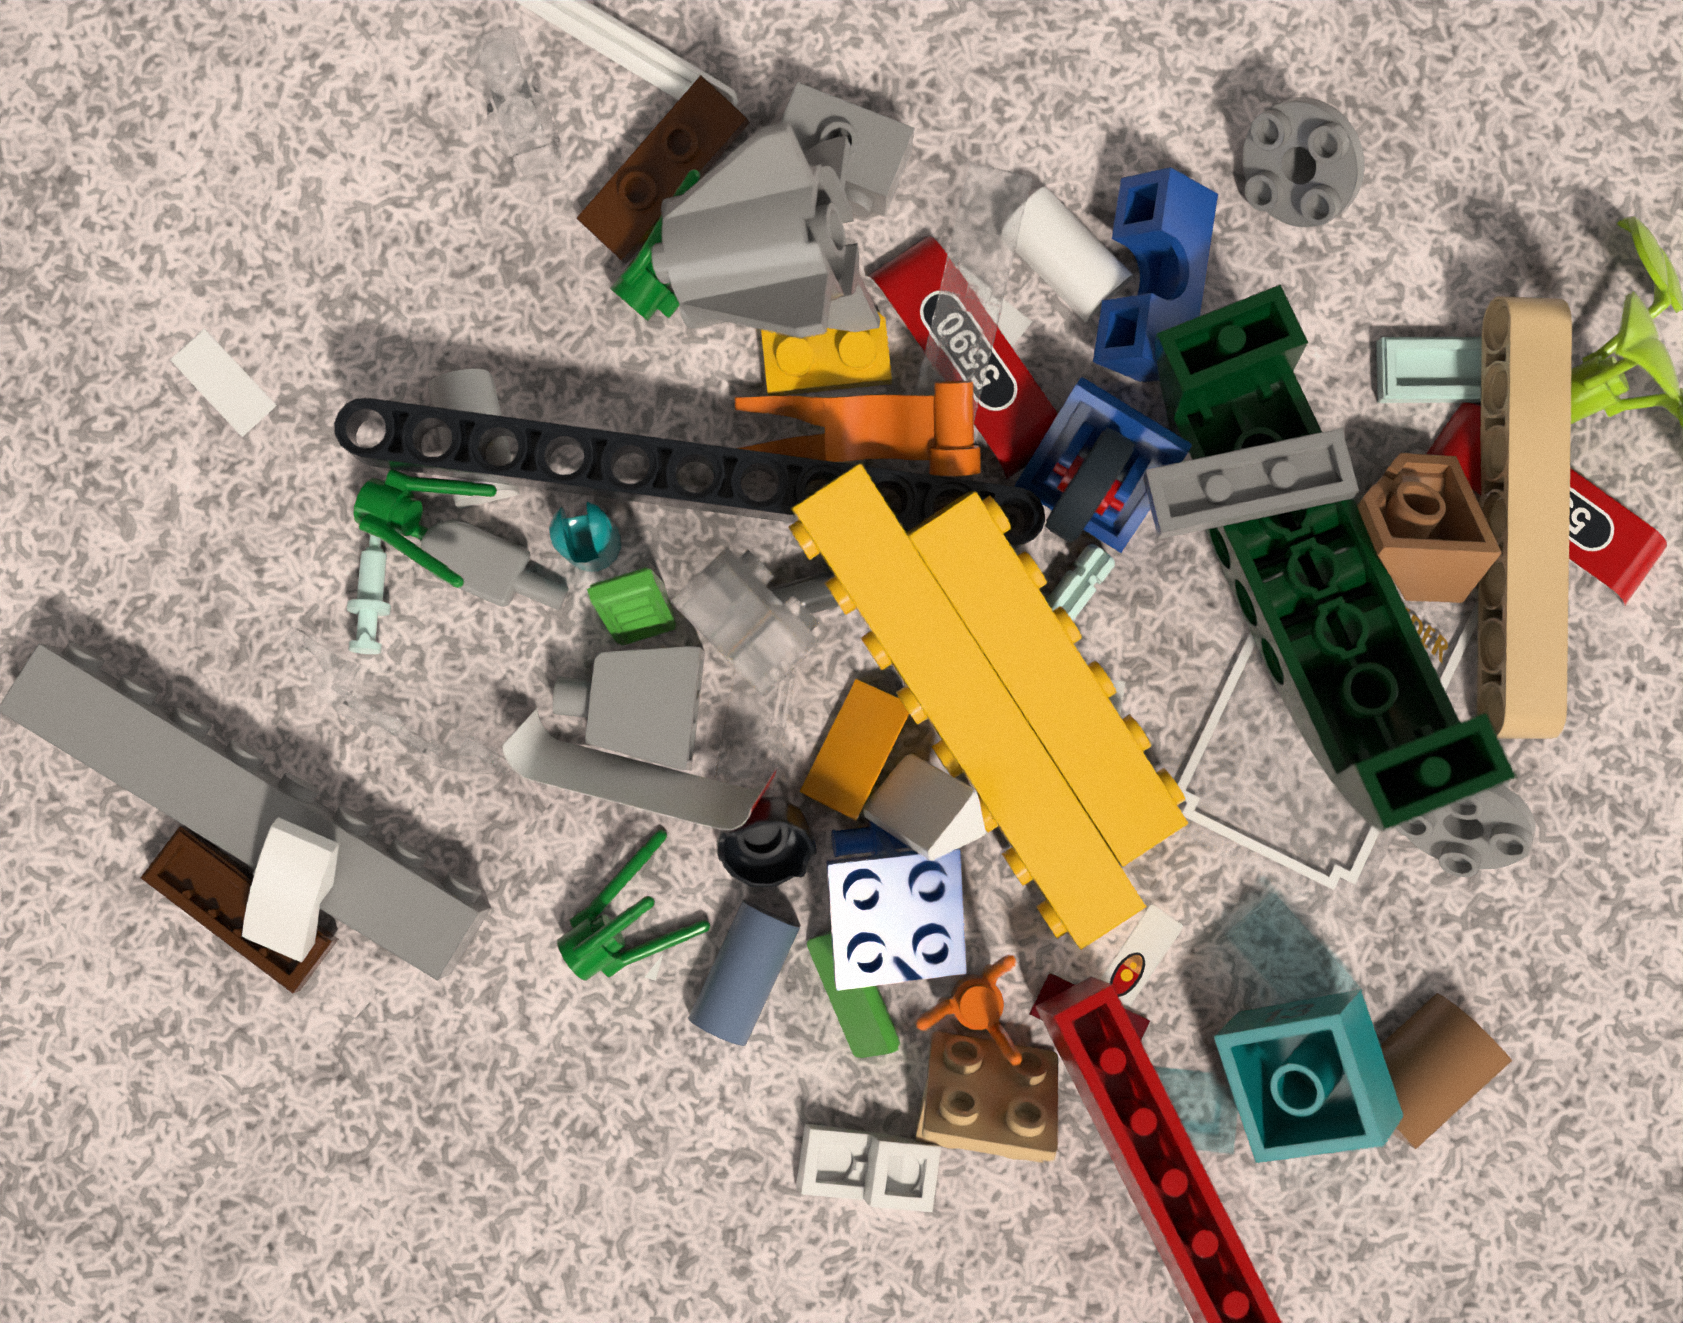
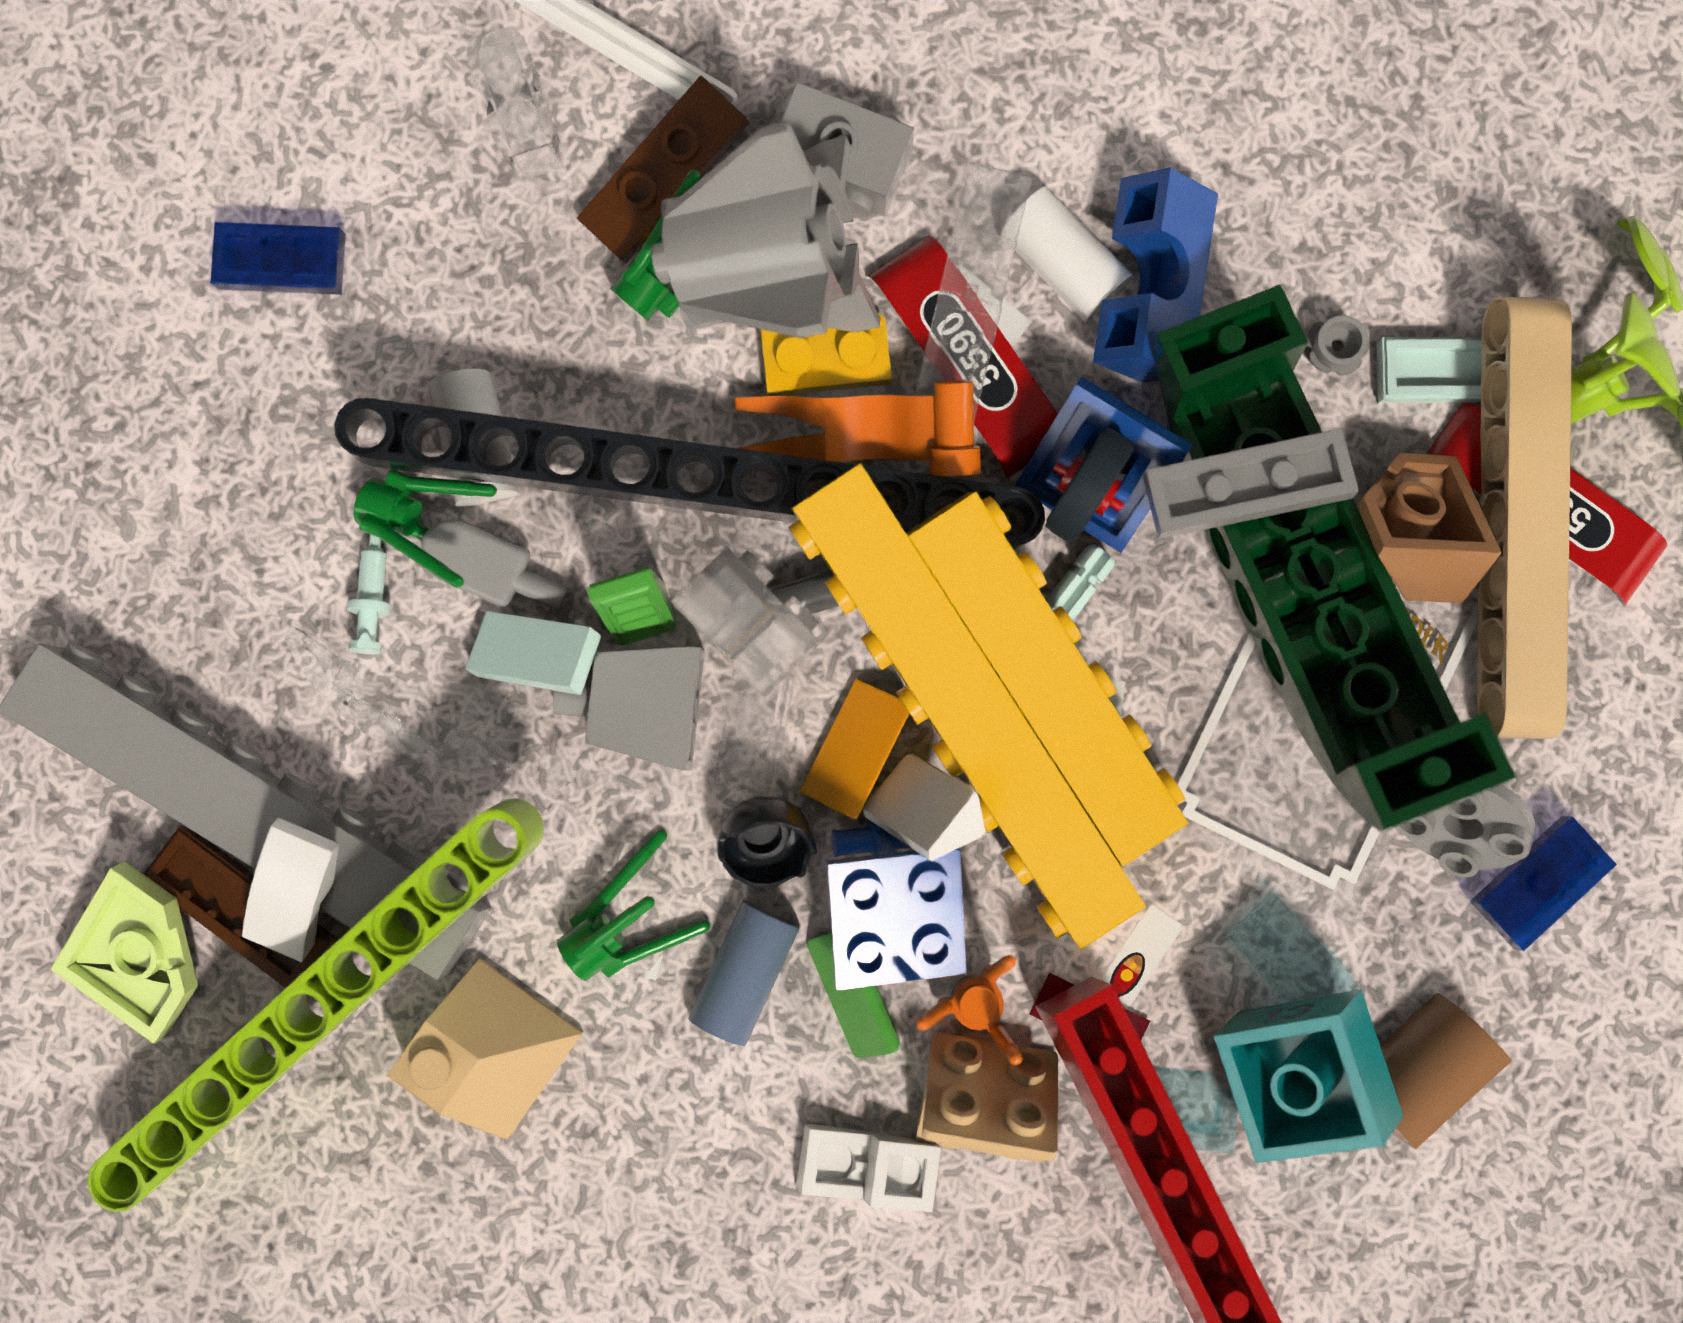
(131, 953): none -> yellowish green plate
(223, 382): white sticker -> none
(278, 258): none -> clear blue plate
(288, 1022): none -> lime beam
(485, 1052): none -> tan slope
(533, 652): none -> light aqua tile
(586, 540): teal piece -> none
(628, 781): white sticker -> none
(1302, 162): light grey plate -> none
(1353, 340): none -> light grey plate
(1544, 884): none -> clear blue plate

